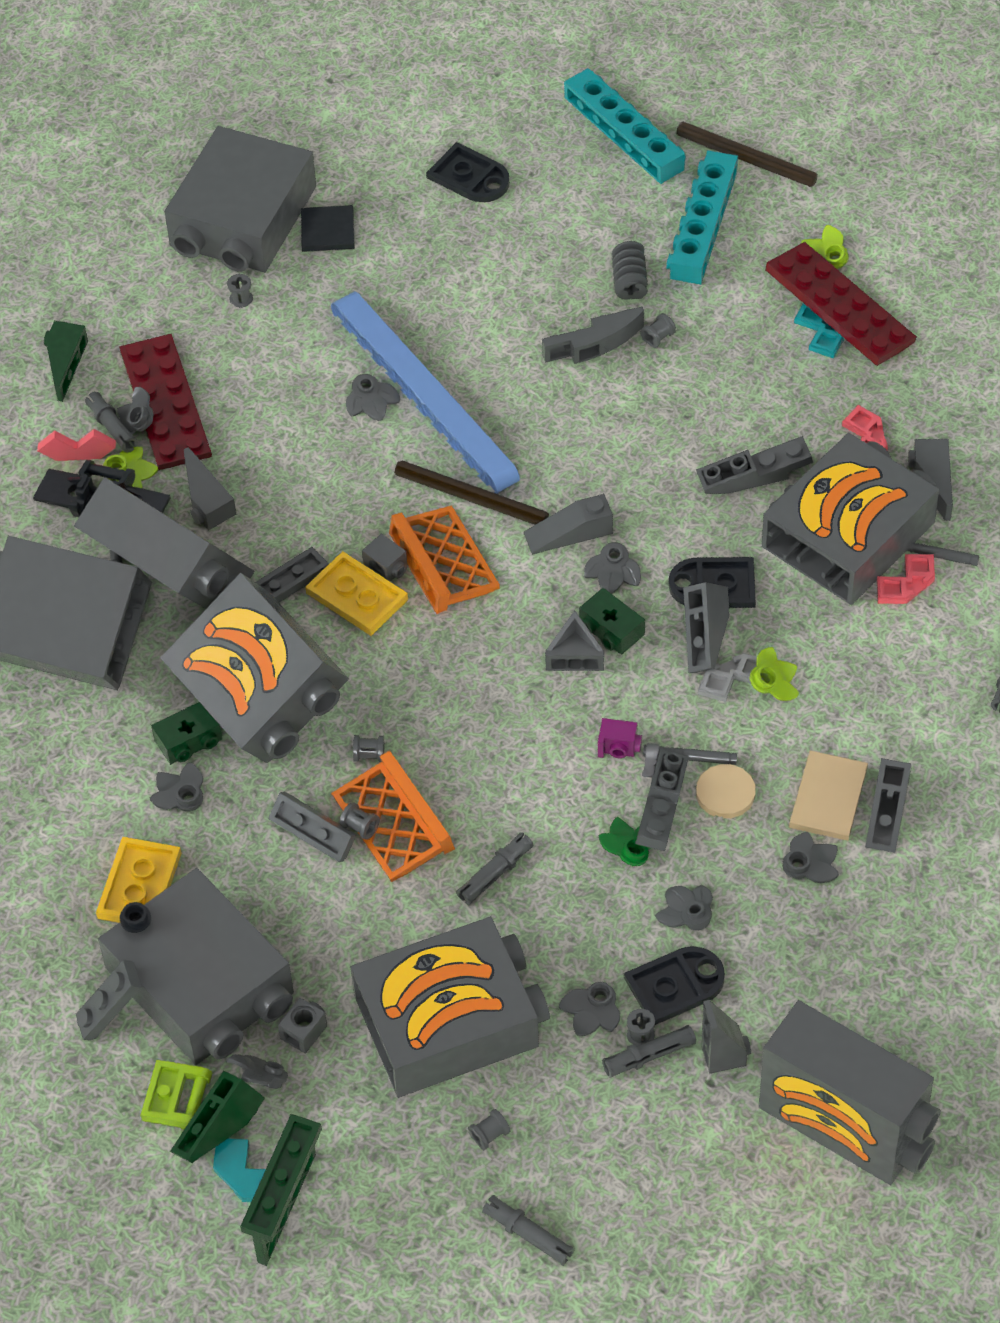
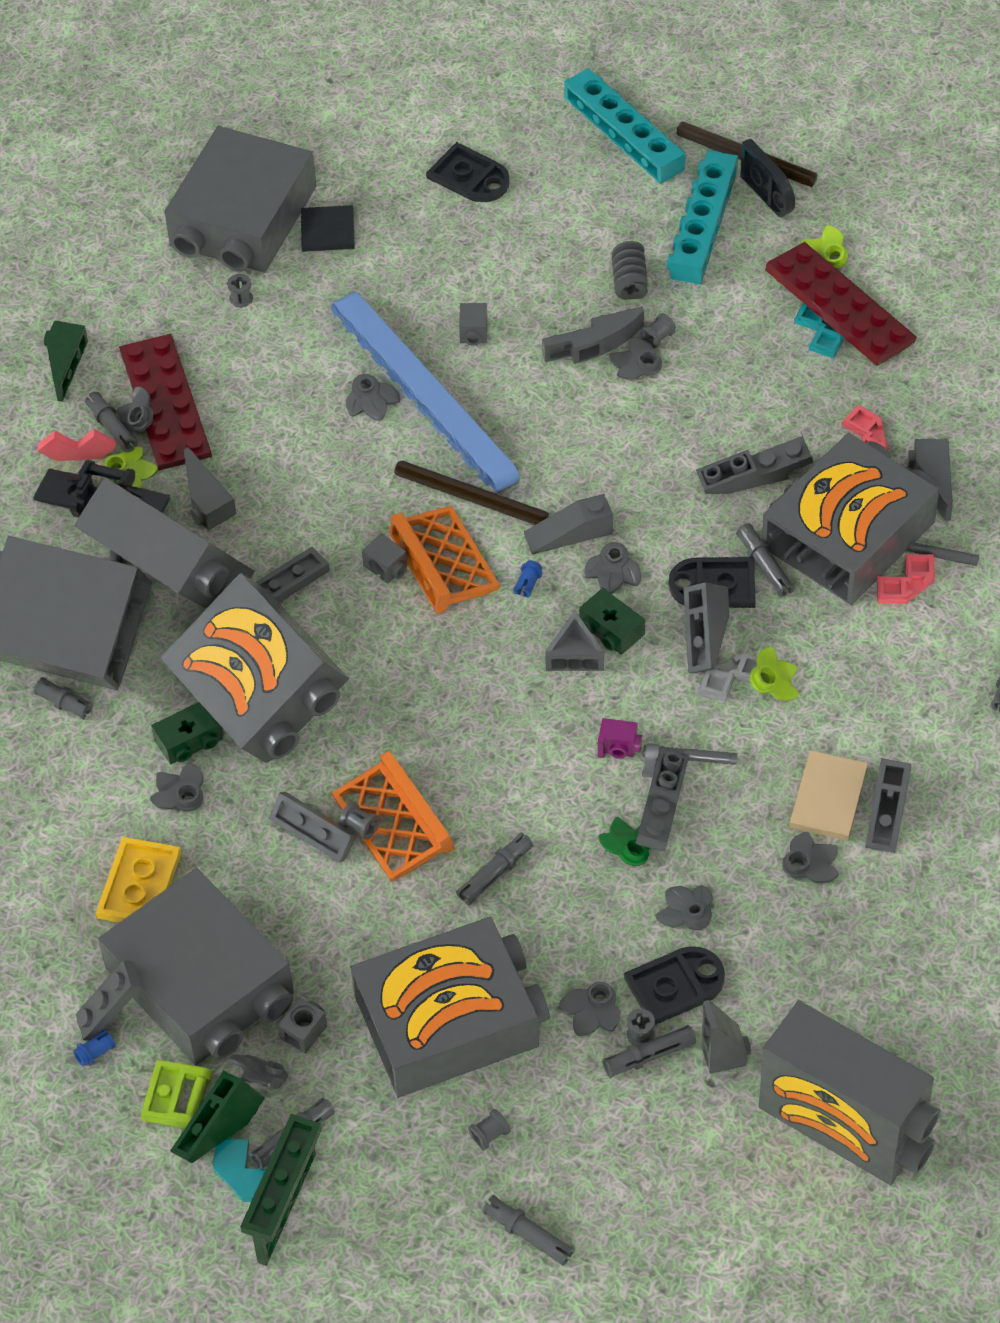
(62, 698): none -> dark grey pin
(94, 1048): none -> blue pin
(135, 910): black plate -> none
(318, 1112): none -> dark grey pin
(356, 593): yellow plate -> none
(360, 743): dark grey bush -> none
(473, 323): none -> dark grey brick
(530, 573): none -> blue pin
(632, 362): none -> dark grey plate
(725, 791): tan tile -> none
(760, 551): none -> dark grey pin
(766, 179): none -> black tile

